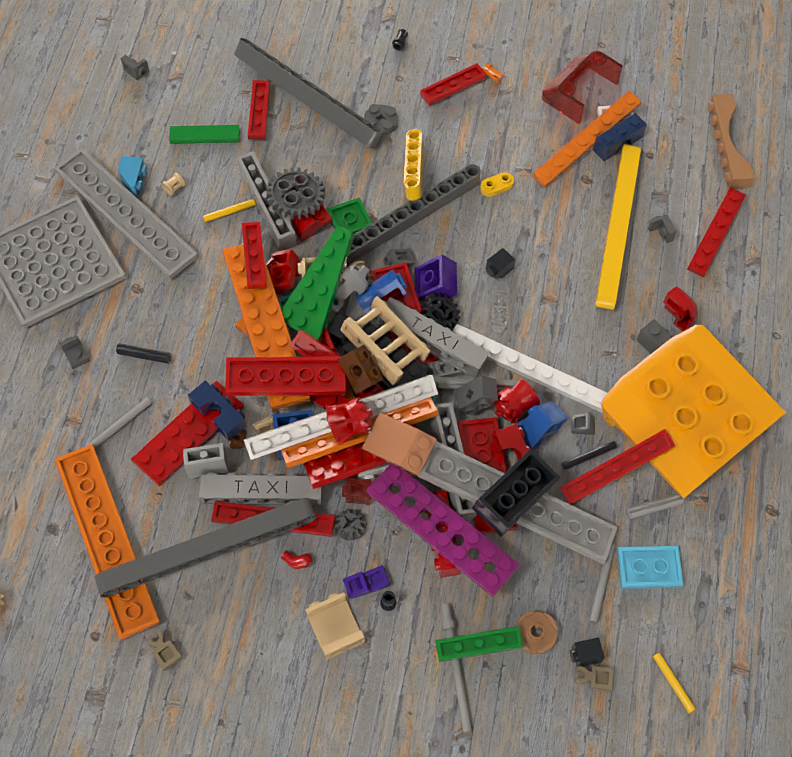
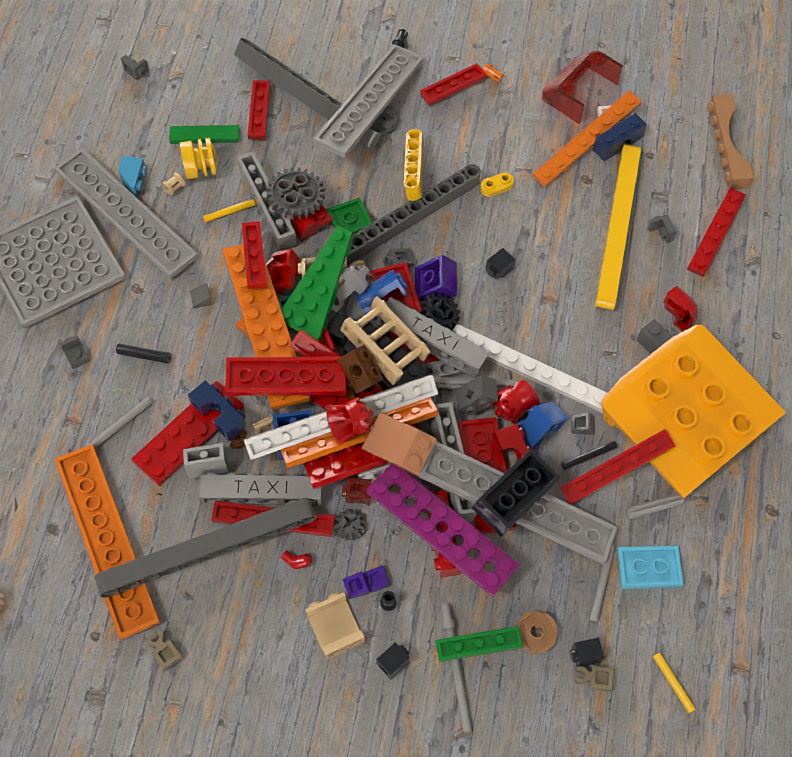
(198, 158): none -> yellow wheel
(200, 296): none -> dark grey slope
(368, 101): none -> light grey plate
(393, 660): none -> black brick

